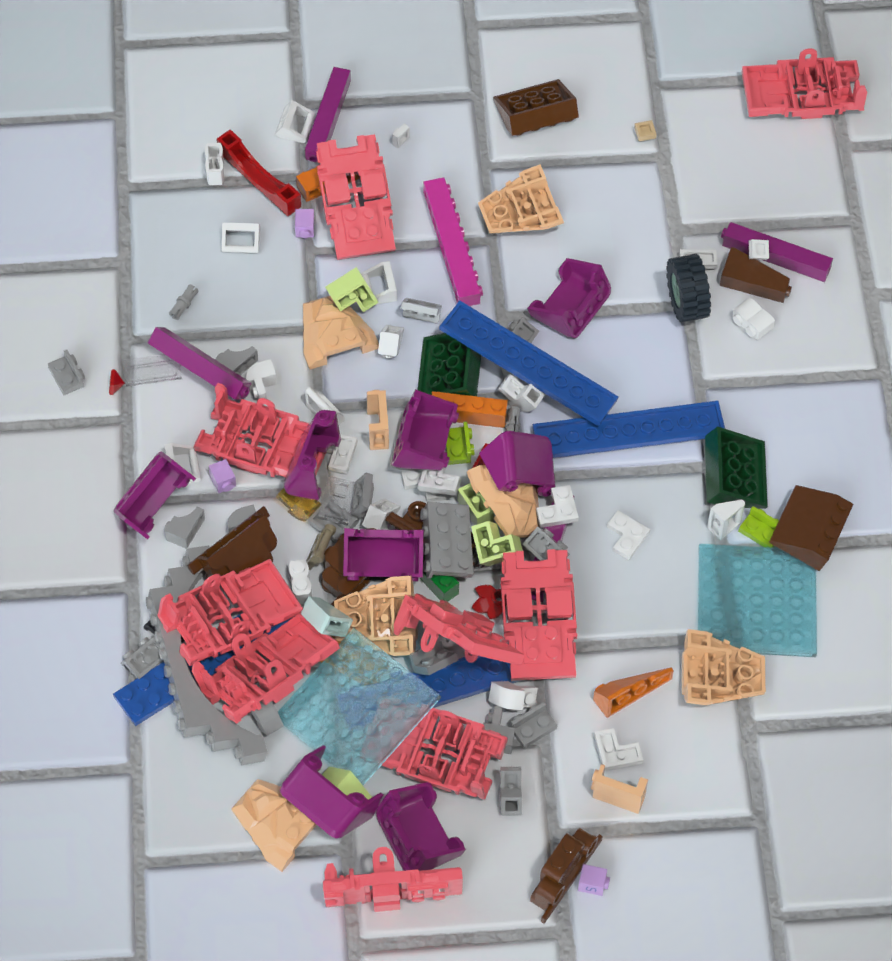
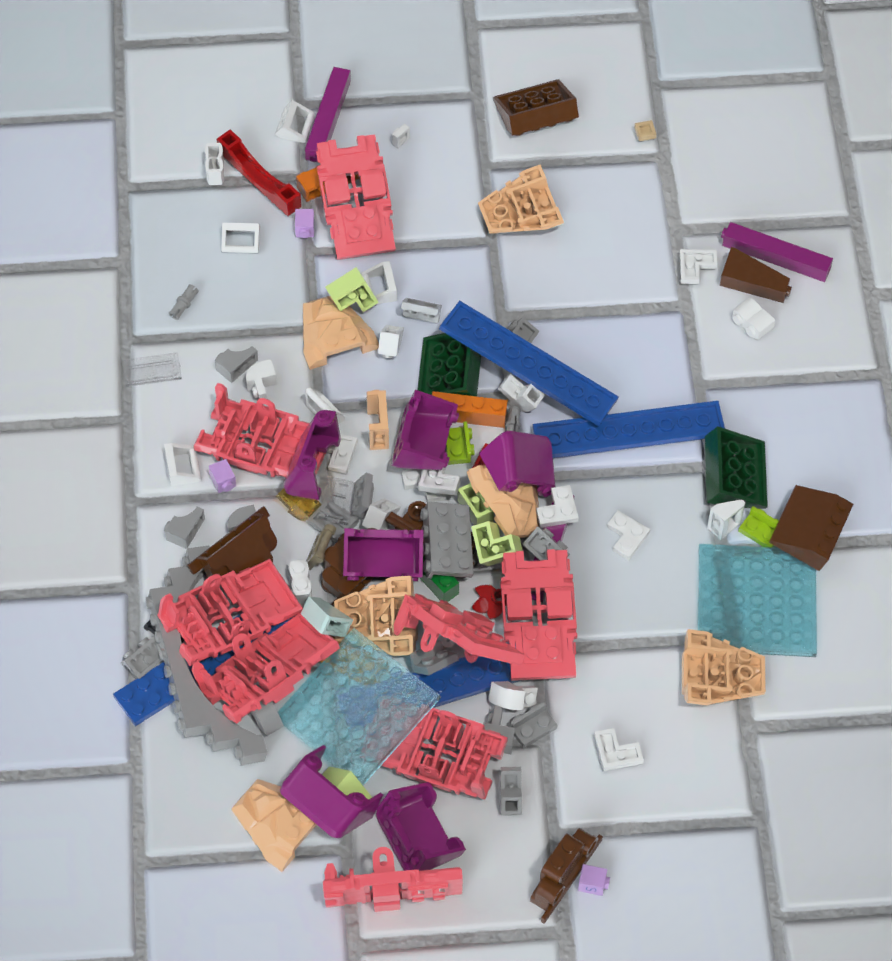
(66, 373): light grey bracket -> none
(115, 382): red slope -> none
(151, 492): magenta windscreen -> none
(199, 362): magenta brick -> none
(451, 241): dark pink brick -> none
(575, 299): magenta windscreen -> none
(618, 793): light nougat panel -> none
(623, 692): orange wedge -> none
(688, 287): black wheel -> none
(759, 249): white plate -> none
(772, 92): coral piece -> none

